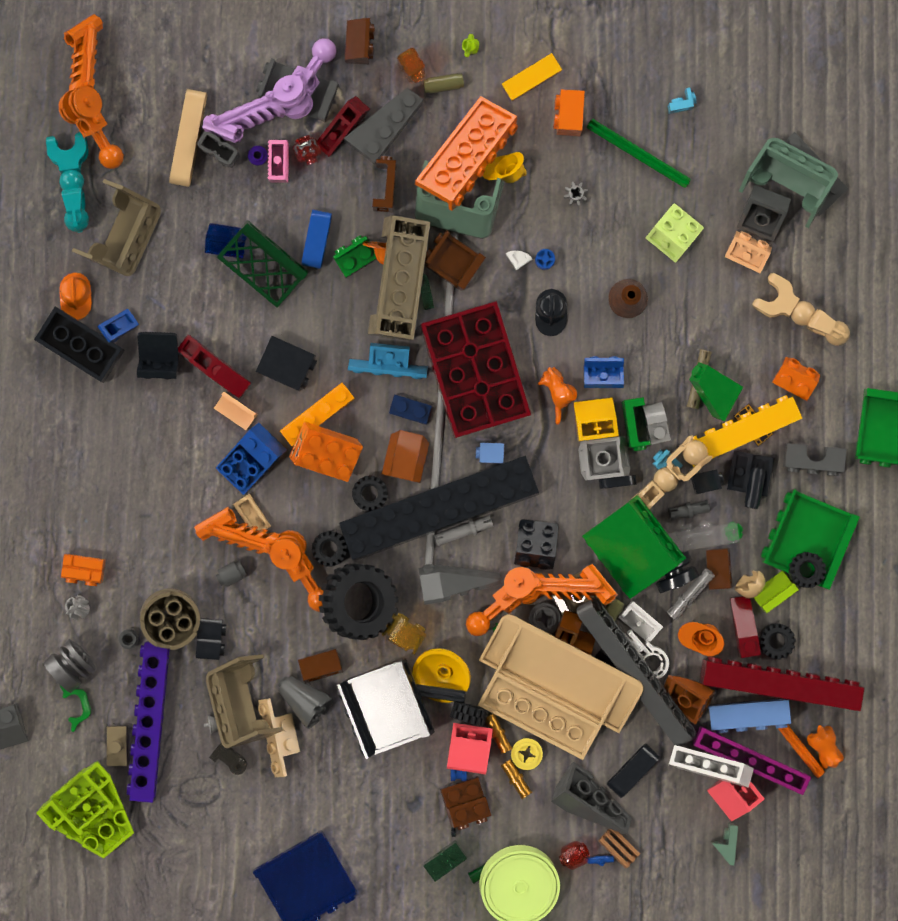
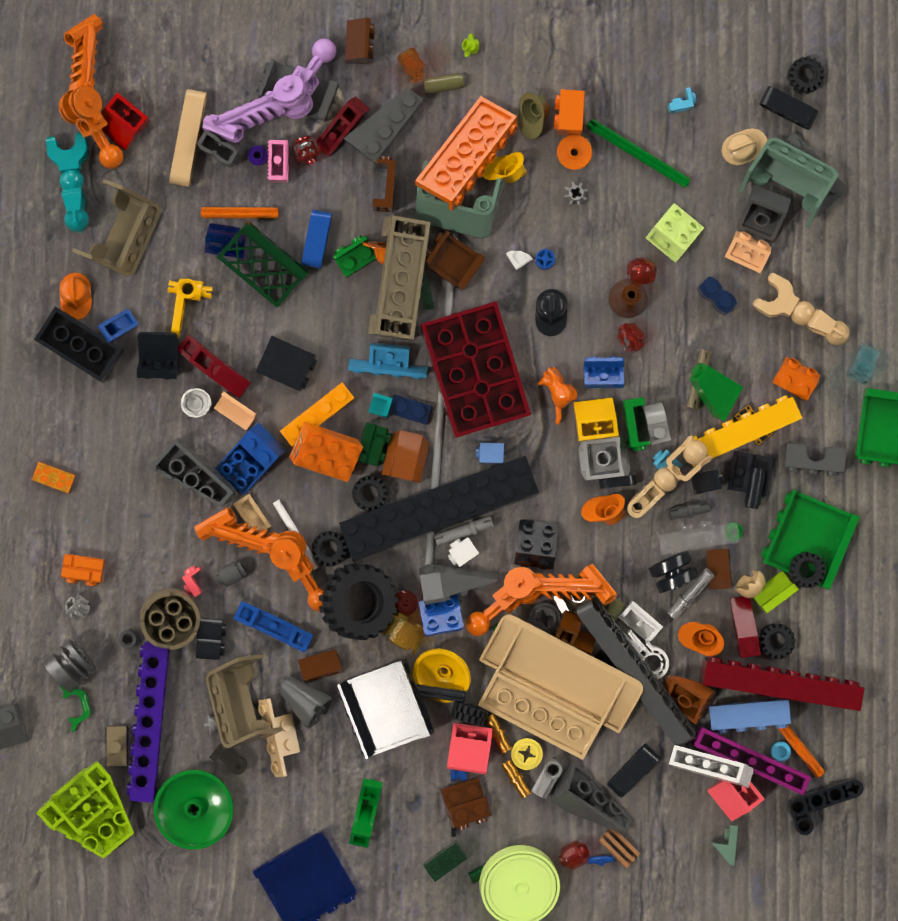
(53, 477): none -> tile
(123, 121): none -> red slope
(188, 827): none -> green dish
(191, 585): none -> coral bracket
(192, 472): none -> dark grey wedge
(195, 402): none -> white hair
(198, 292): none -> yellow piece
(240, 212): none -> orange axle
(273, 626): none -> blue slope
(291, 526): none -> white bar
(365, 812): none -> green arch
(373, 442): none -> dark green brick
(380, 405): none -> teal panel
(411, 597): none -> clear red head
(441, 616): none -> blue bracket
(462, 551): none -> white brick
(531, 77): yellow tile -> none
(532, 113): none -> olive piece
(546, 779): none -> light grey piece
(577, 143): none -> orange piece
(604, 508): none -> orange piece
(631, 337): none -> clear red head
(634, 547): green panel -> none
(642, 270): none -> clear red hair
(720, 299): none -> dark blue brick
(743, 146): none -> tan piece
(780, 751): none -> medium azure tile
(788, 107): none -> black beam
(814, 66): none -> black tyre
(825, 744): orange animal -> none
(826, 801): none -> black beam
(863, 364): none -> clear light blue brick

